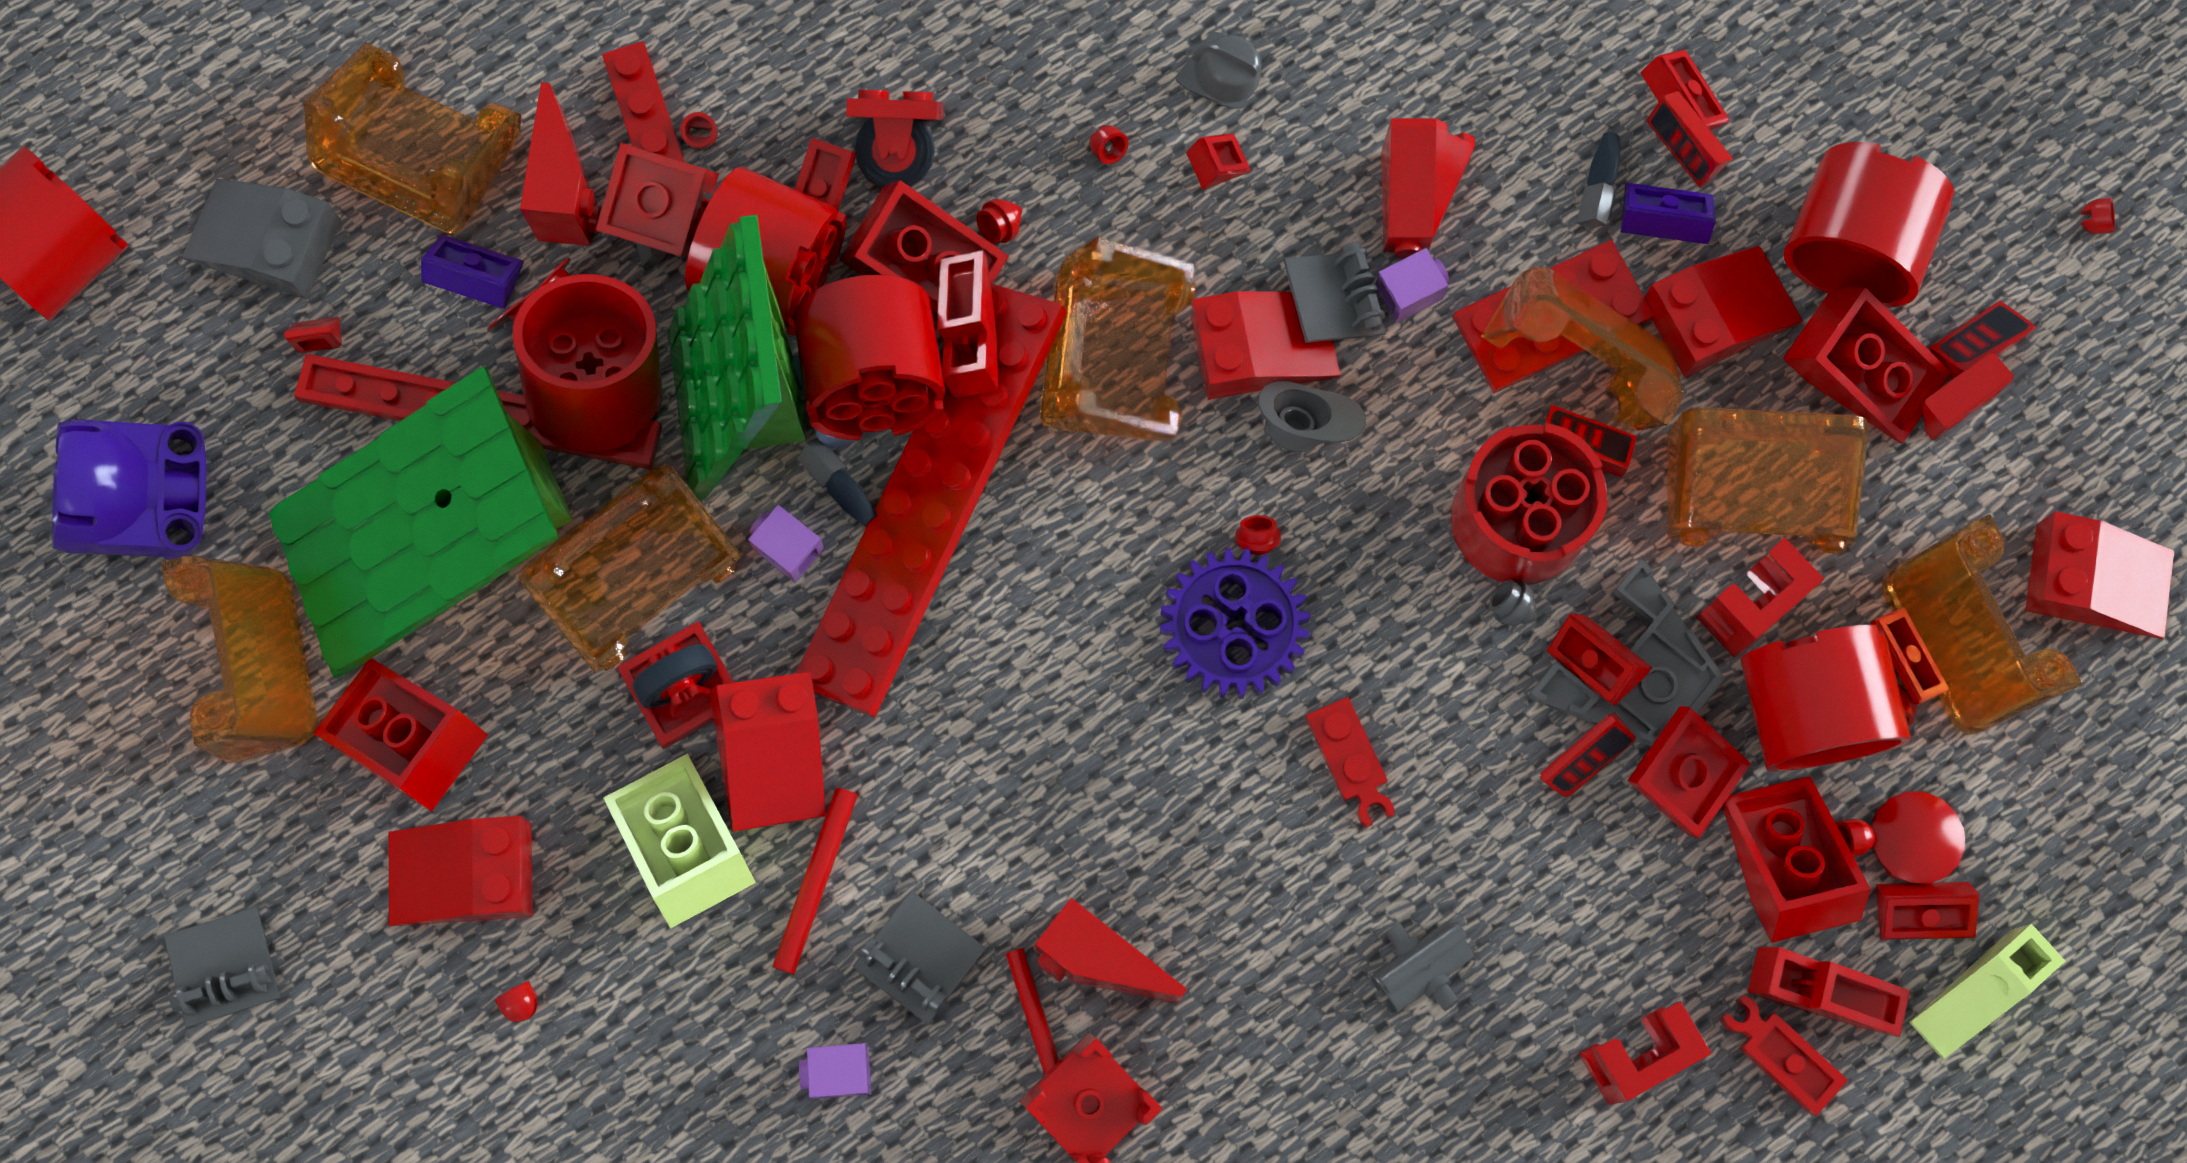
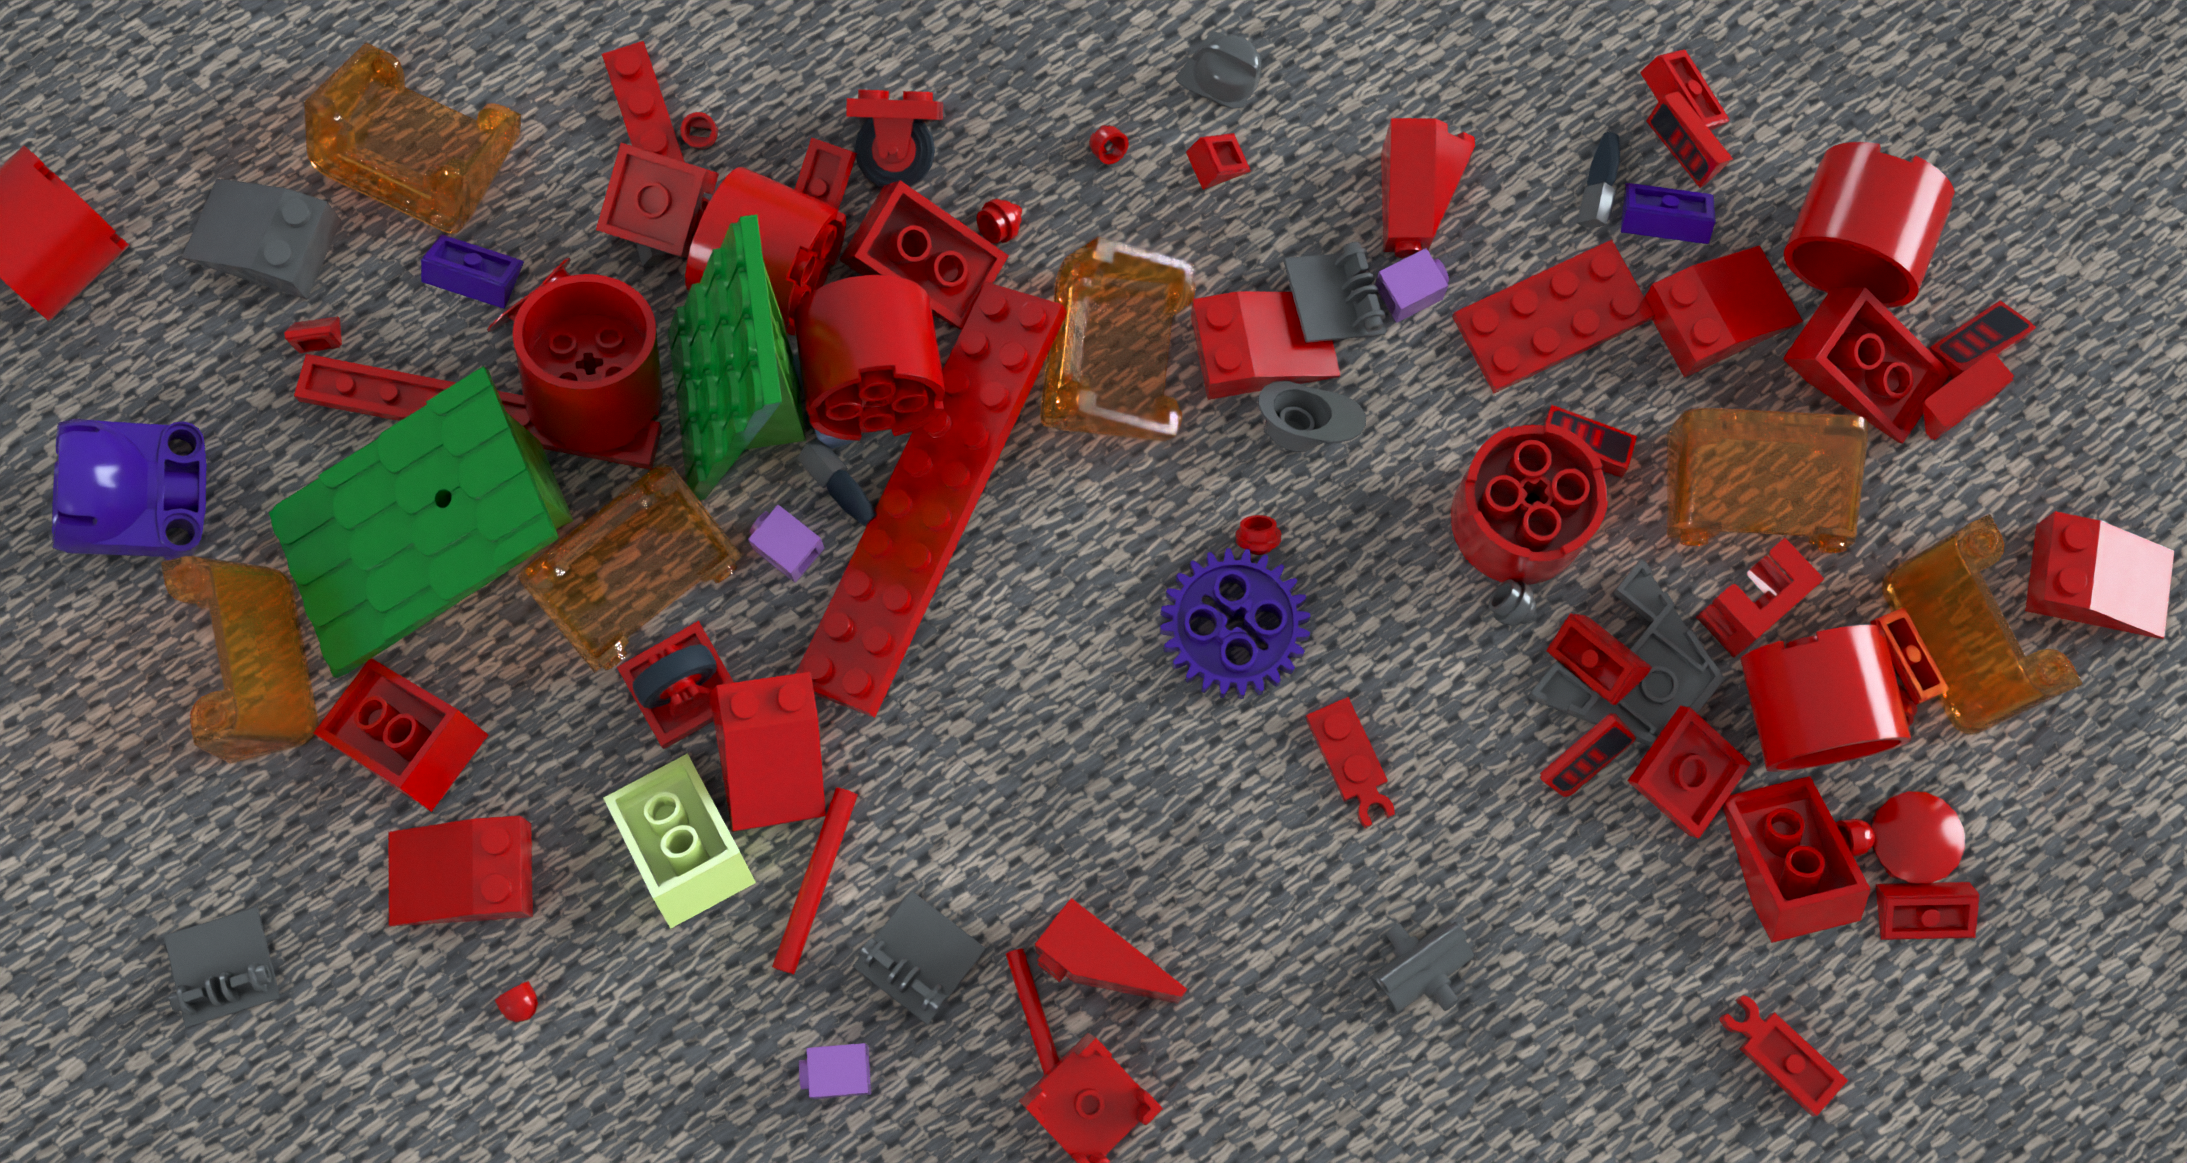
(556, 187): red slope -> none
(967, 325): red slope -> none
(1547, 305): clear orange windscreen -> none
(1676, 1049): red panel -> none
(1828, 990): red slope -> none
(1987, 989): yellowish green slope -> none
(2102, 216): red hinge -> none

